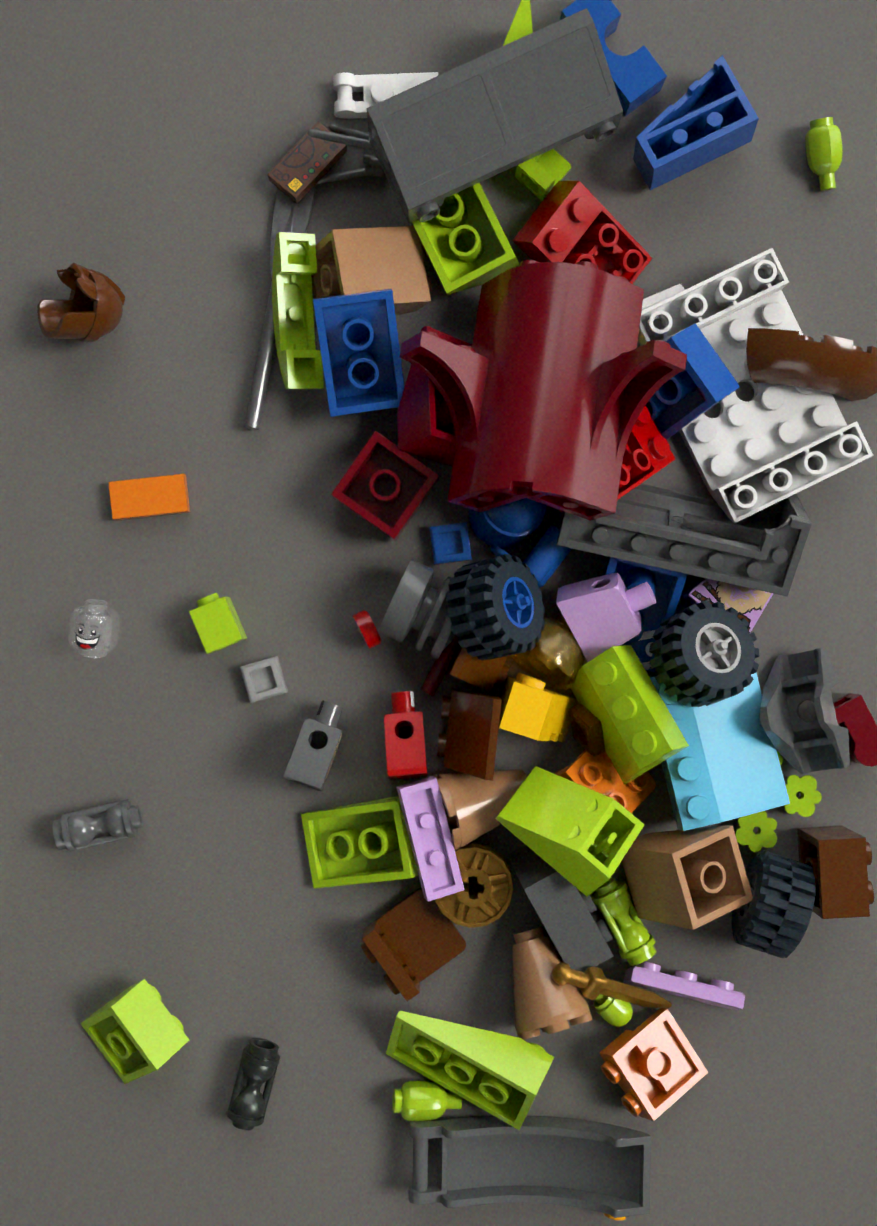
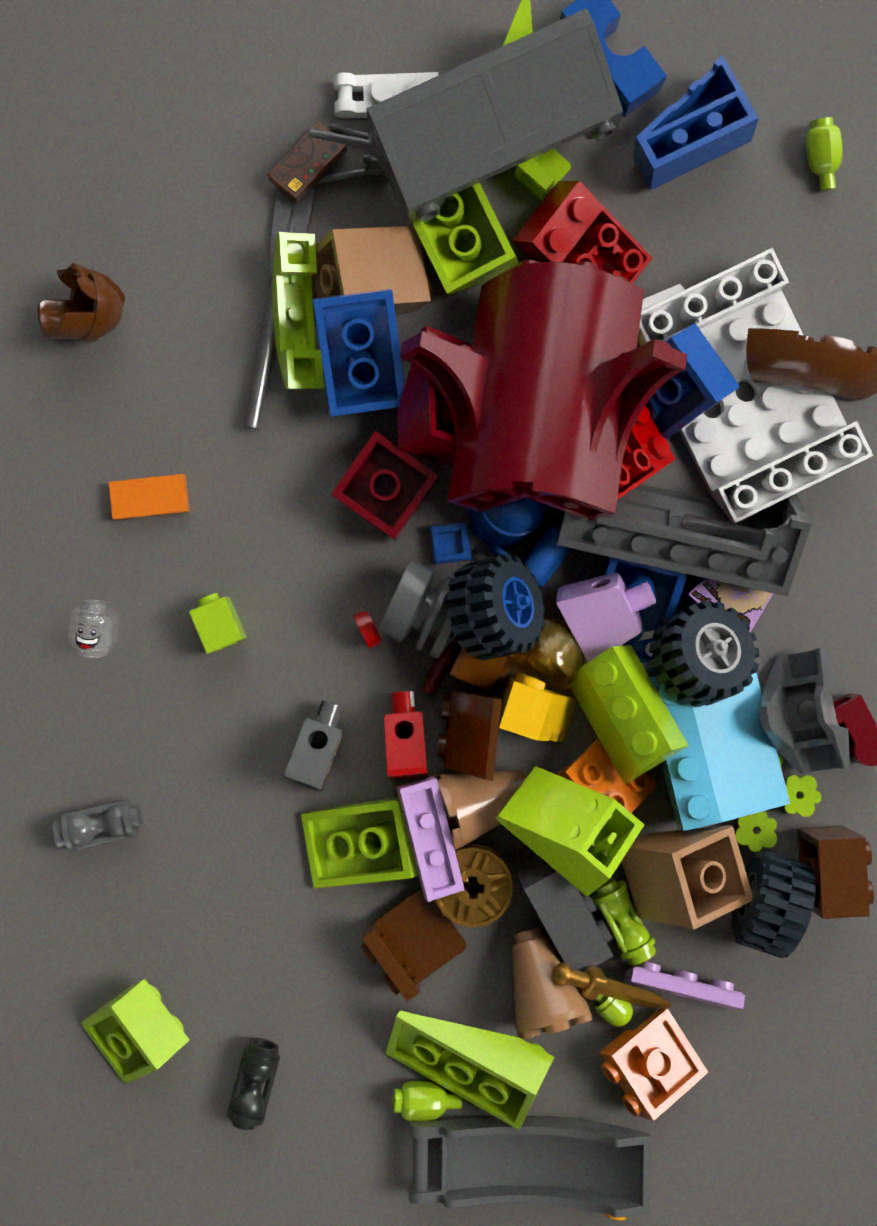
(264, 679): light grey tile -> none
(587, 729): reddish brown tile -> none

